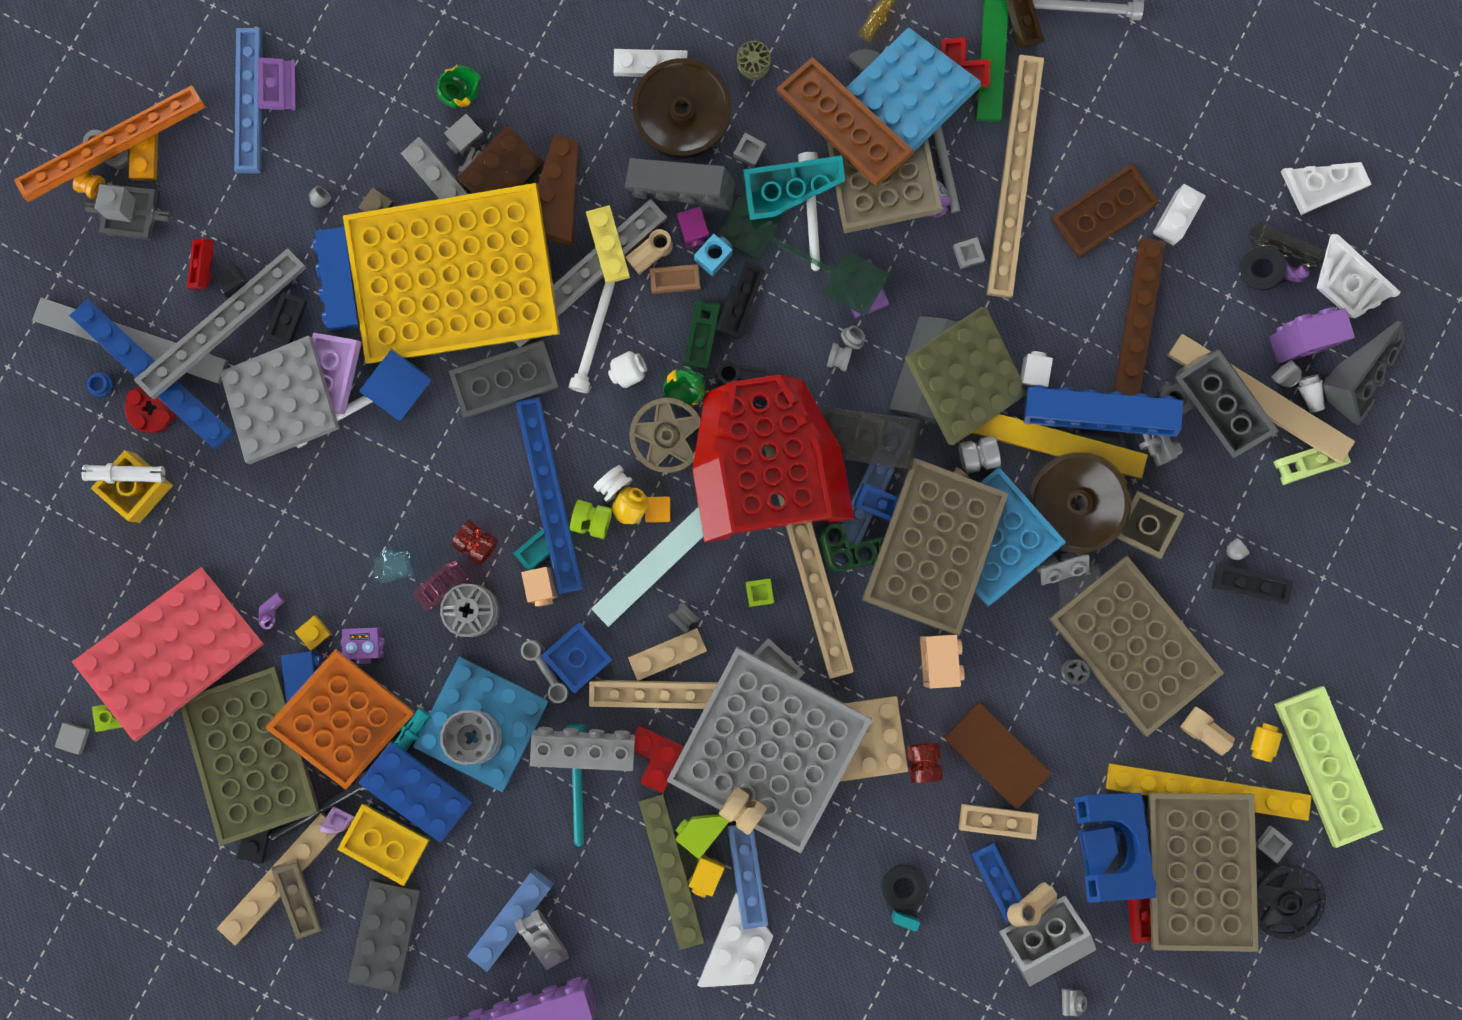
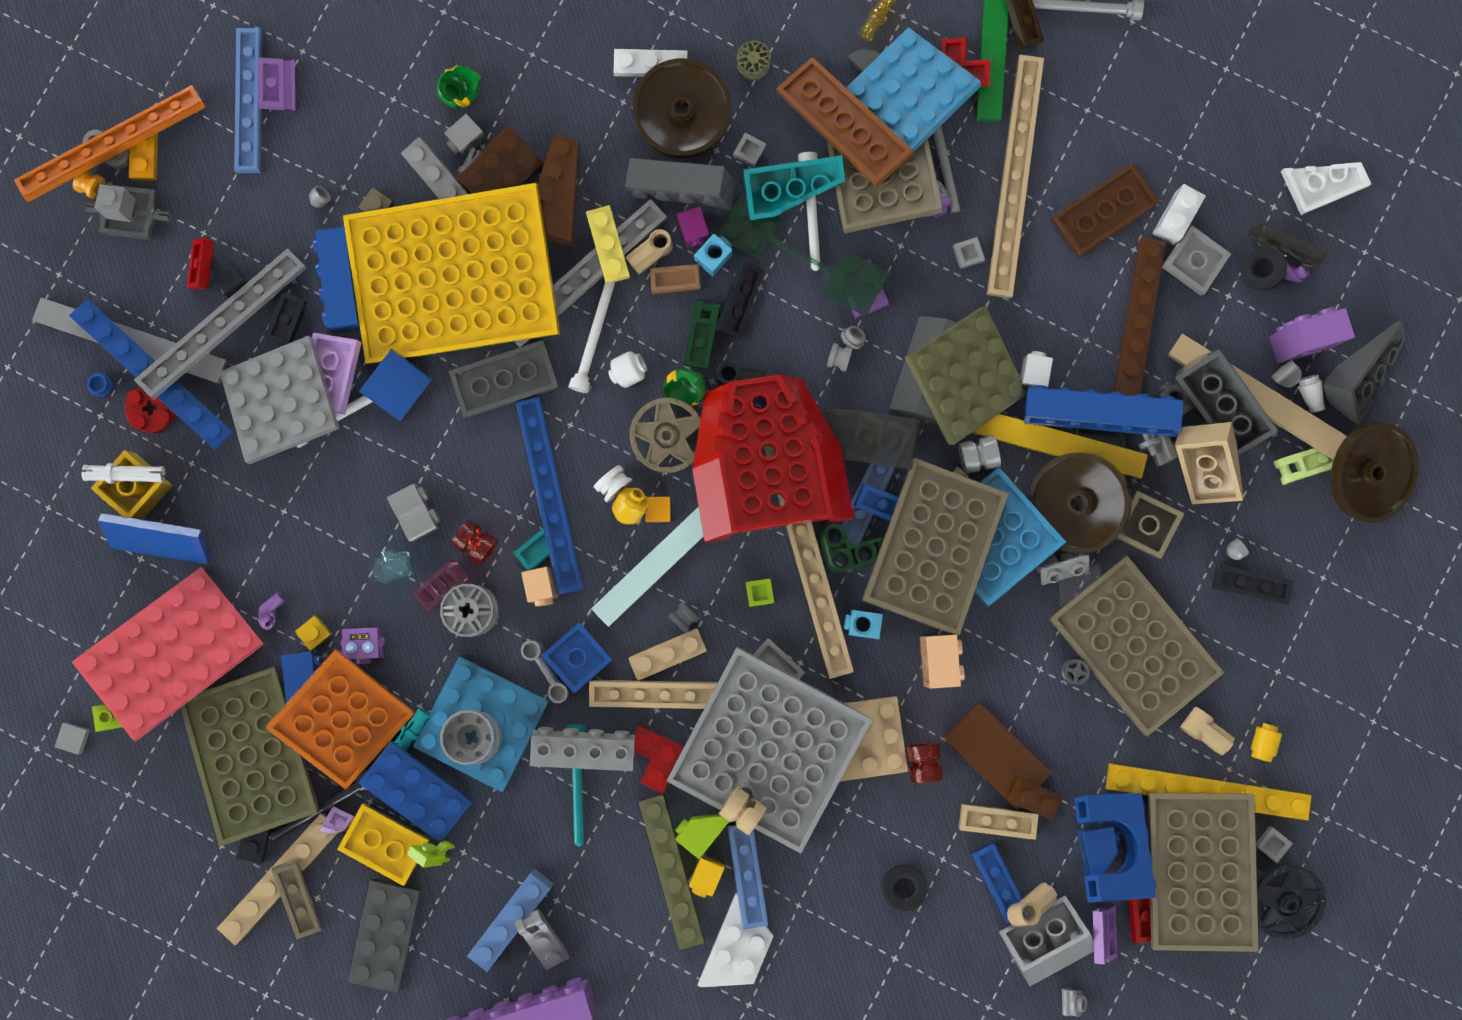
(154, 538): none -> blue tile
(413, 512): none -> light grey brick
(429, 854): none -> lime plate
(590, 519): lime wheel -> none
(874, 620): none -> medium azure brick
(905, 920): teal tile -> none
(1035, 798): none -> reddish brown plate
(1105, 934): none -> medium lavender plate
(1196, 260): none -> light grey plate
(1210, 463): none -> tan slope
(1328, 766): yellowish green plate -> none
(1352, 280): white wing -> none
(1374, 472): none -> dark brown dish

